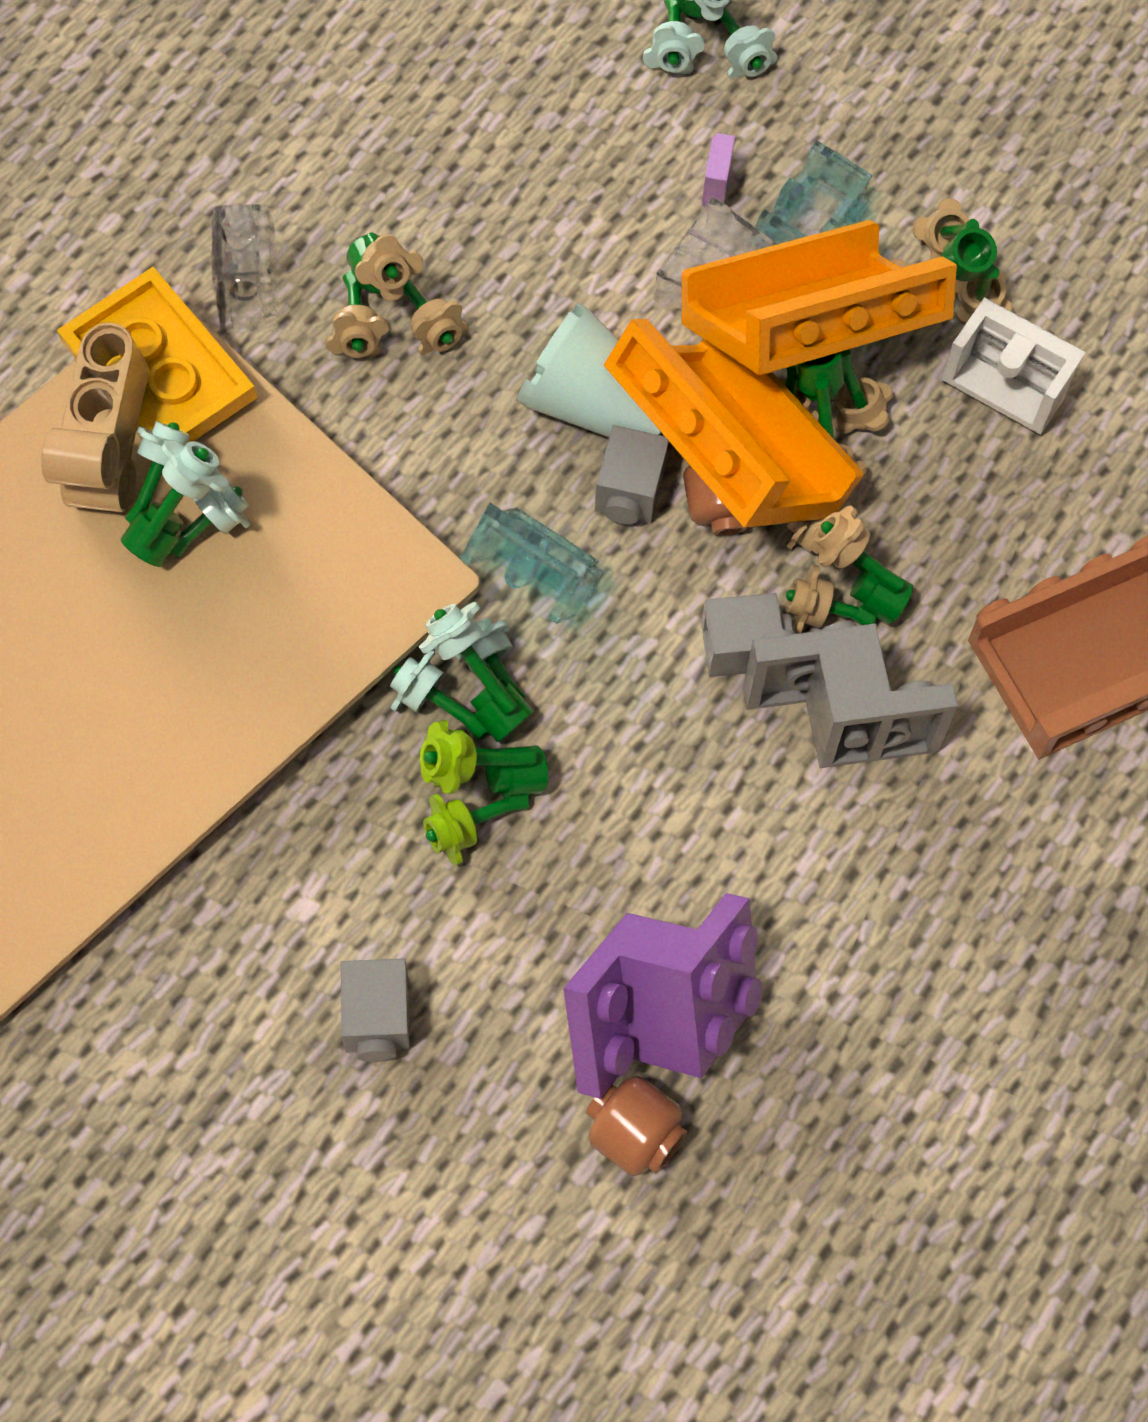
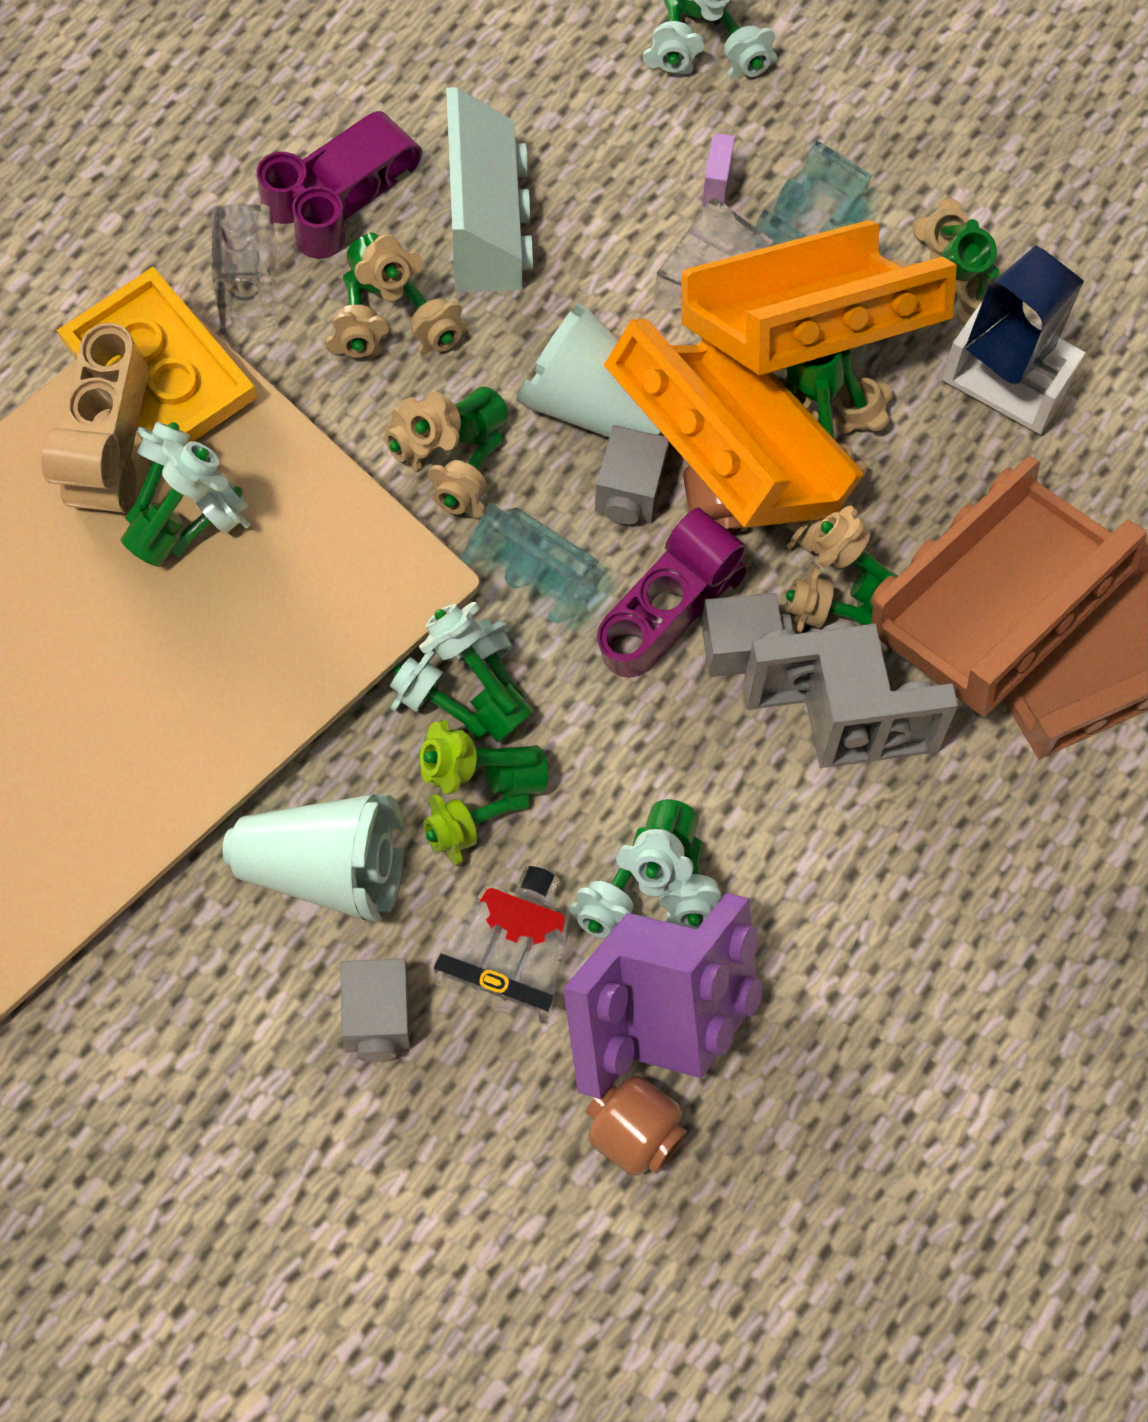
(323, 853): none -> light aqua cone
(335, 181): none -> magenta piece
(438, 422): none -> tan plant
(486, 197): none -> light aqua slope
(509, 949): none -> clear torso
(660, 856): none -> light aqua plant
(699, 566): none -> magenta piece
(1002, 587): none -> nougat panel
(1015, 344): none -> dark blue piece

